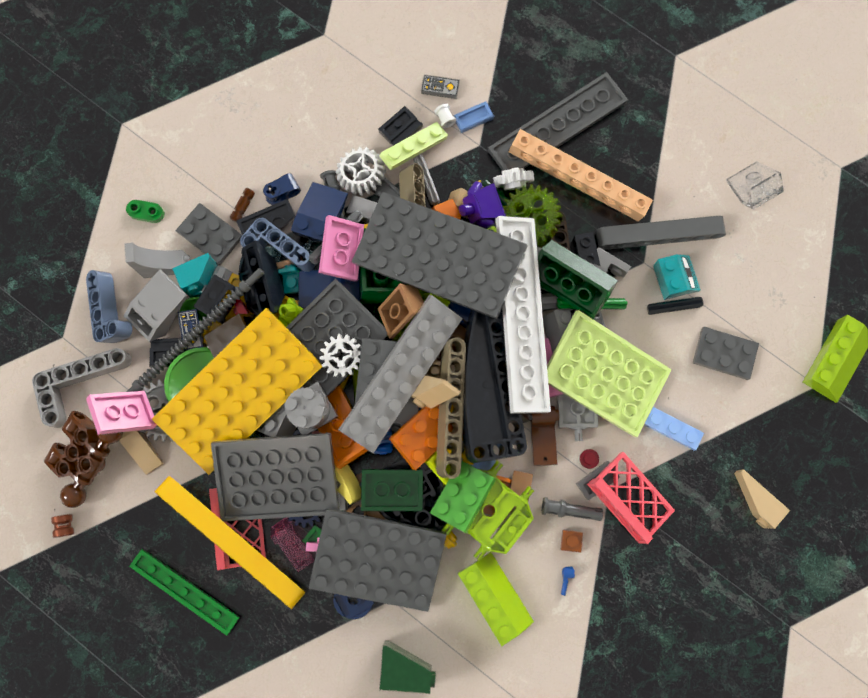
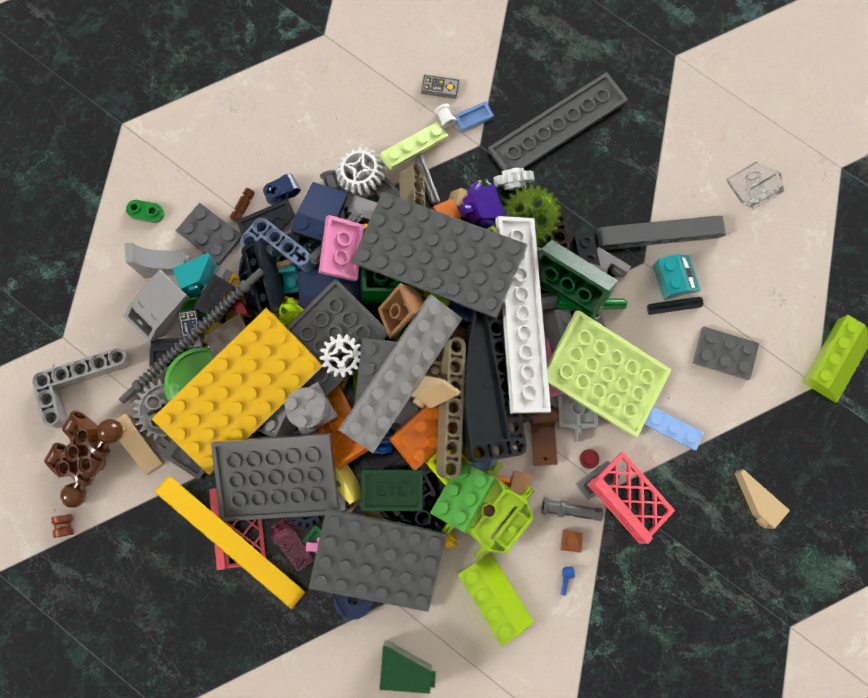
(103, 309): sand blue beam -> none
(121, 412): bright pink plate -> none
(179, 457): none -> dark grey hinge
(184, 592): green plate -> none
(400, 126): black plate -> none
(580, 175): light nougat brick -> none

